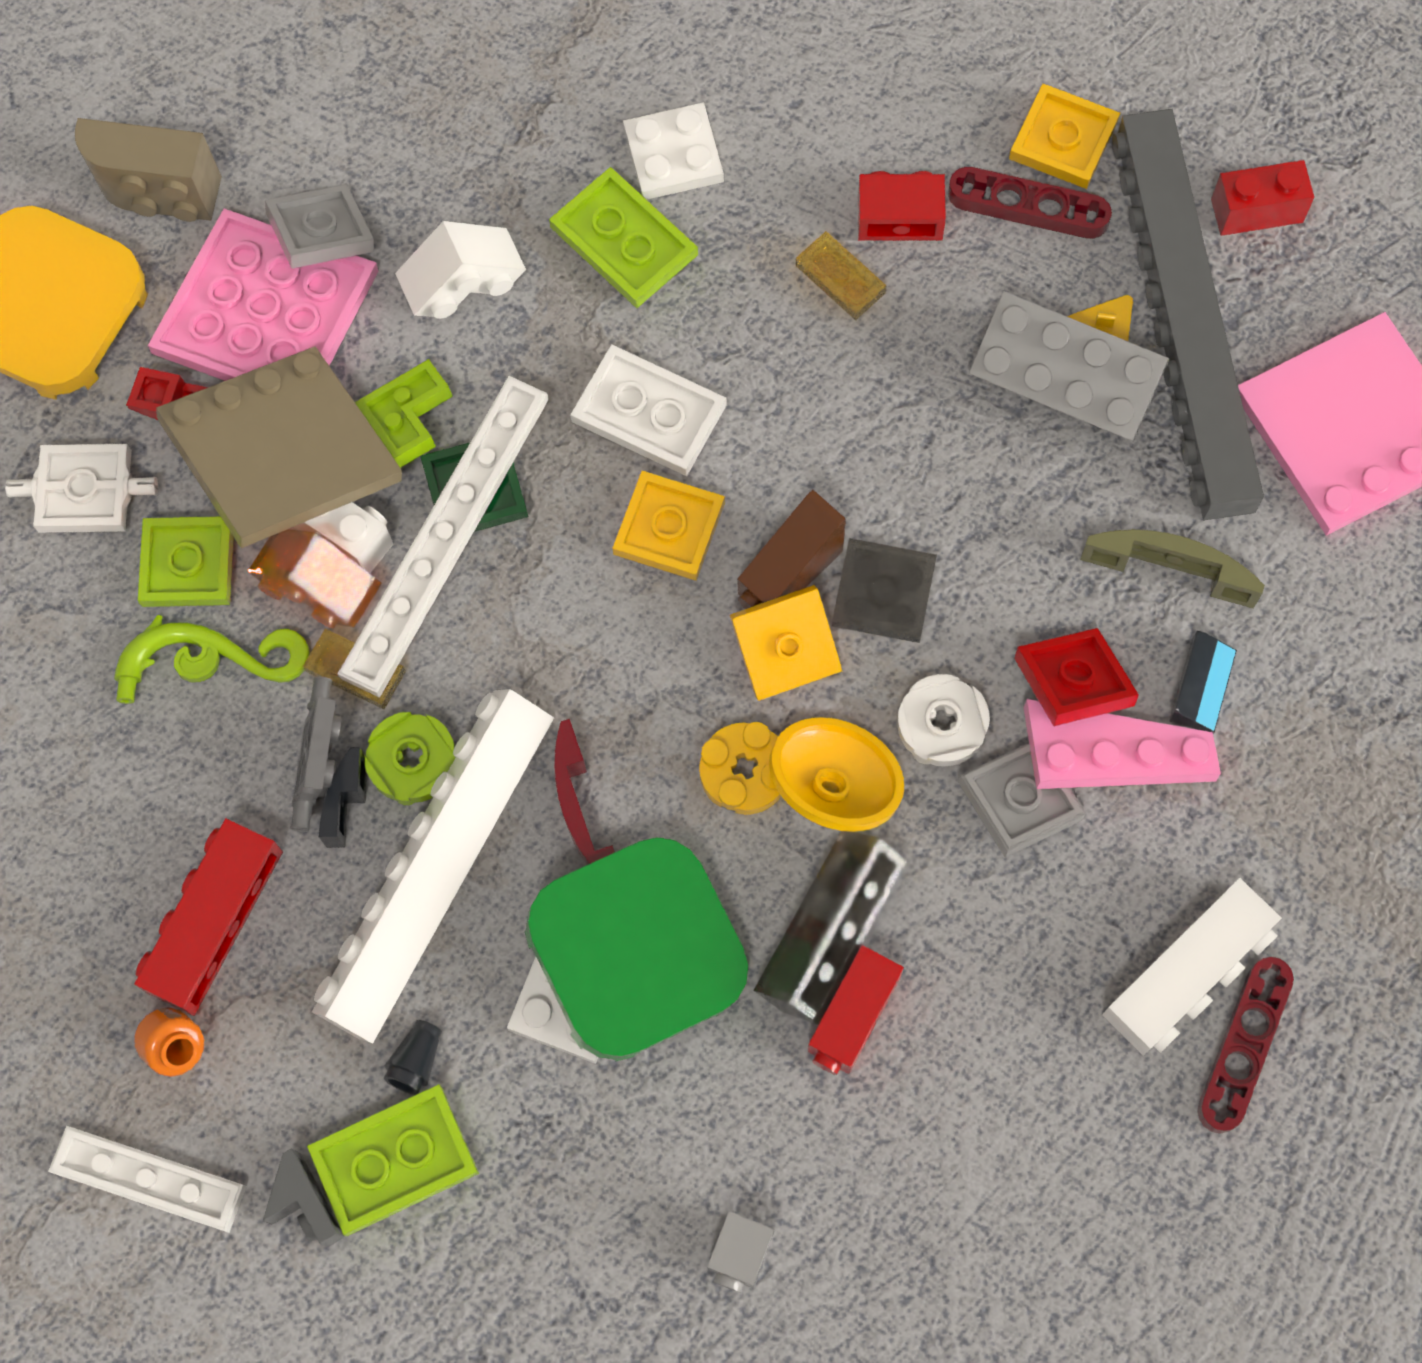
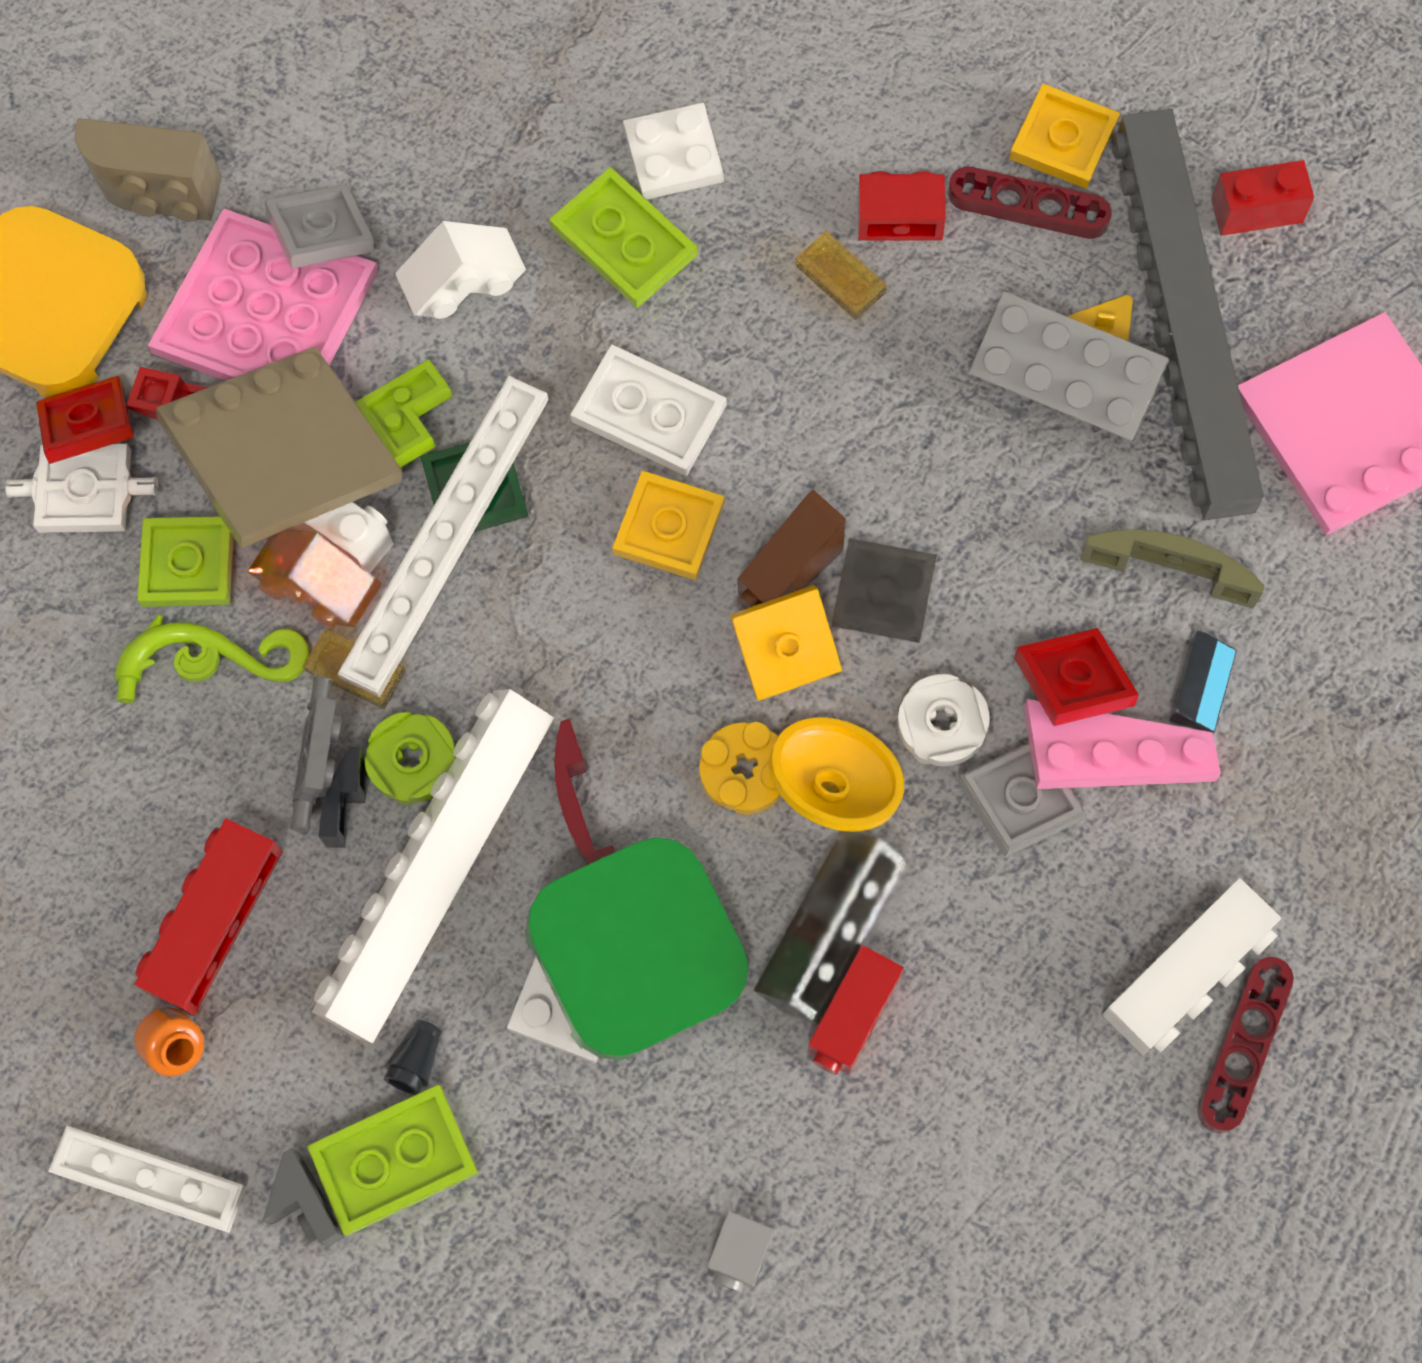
(84, 419): none -> red plate

